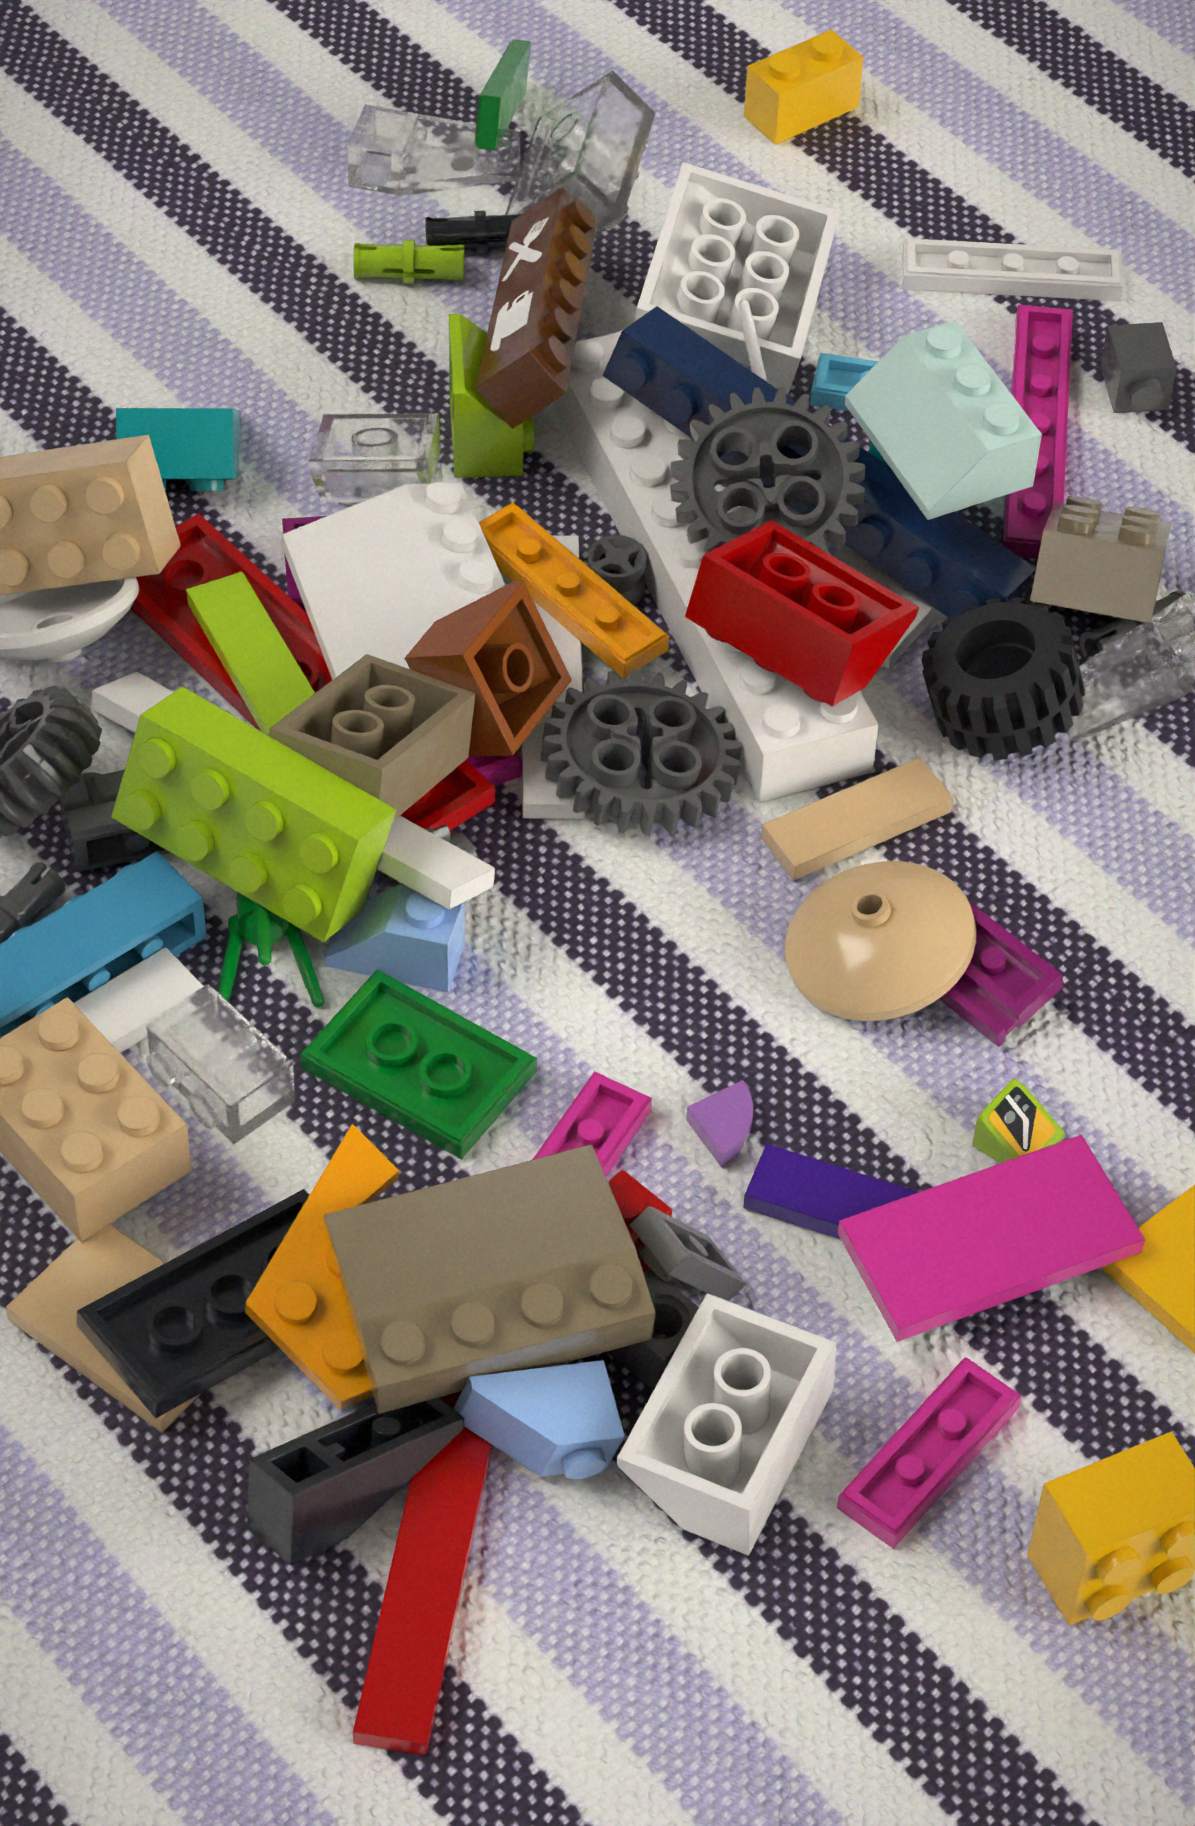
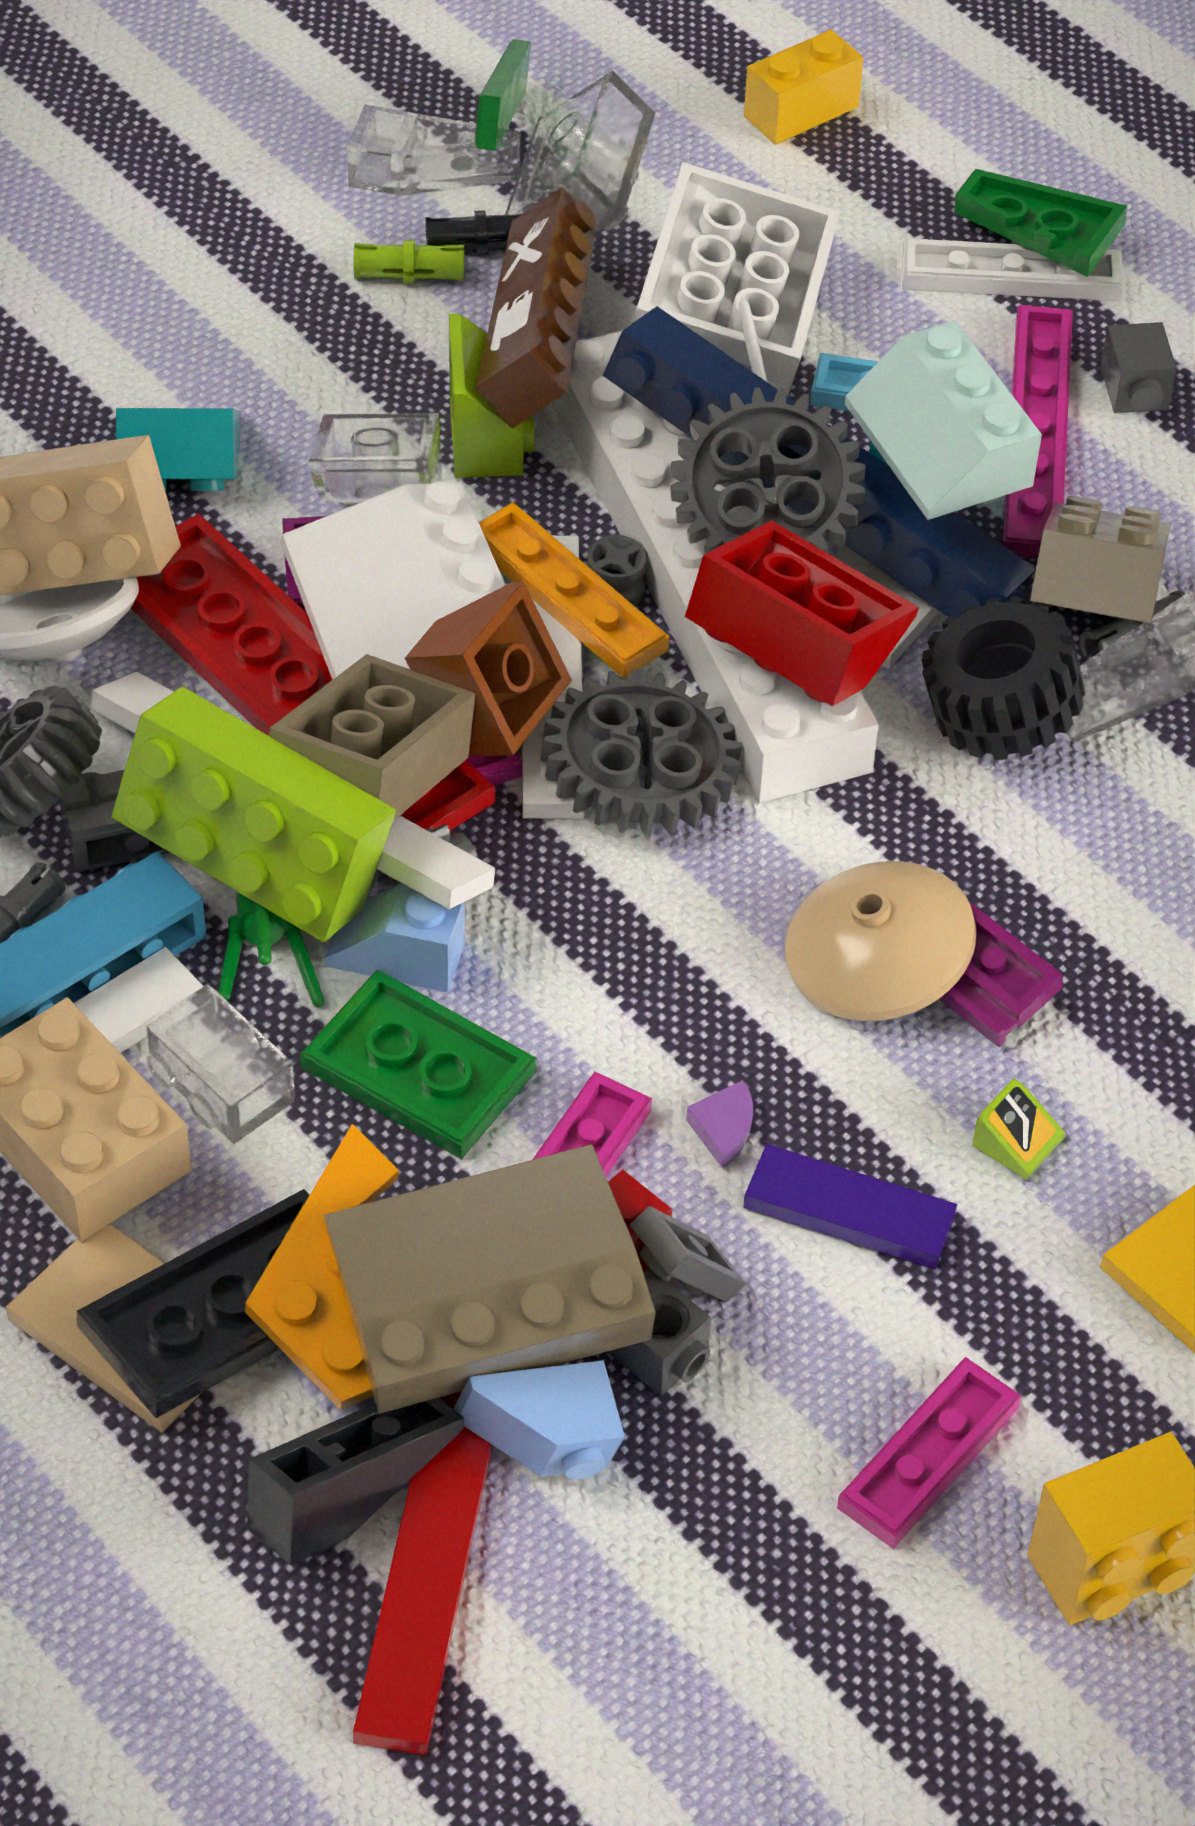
(249, 648): lime tile -> none
(729, 1421): white slope -> none
(856, 818): tan tile -> none
(990, 1237): dark pink tile -> none
(1042, 218): none -> green wing

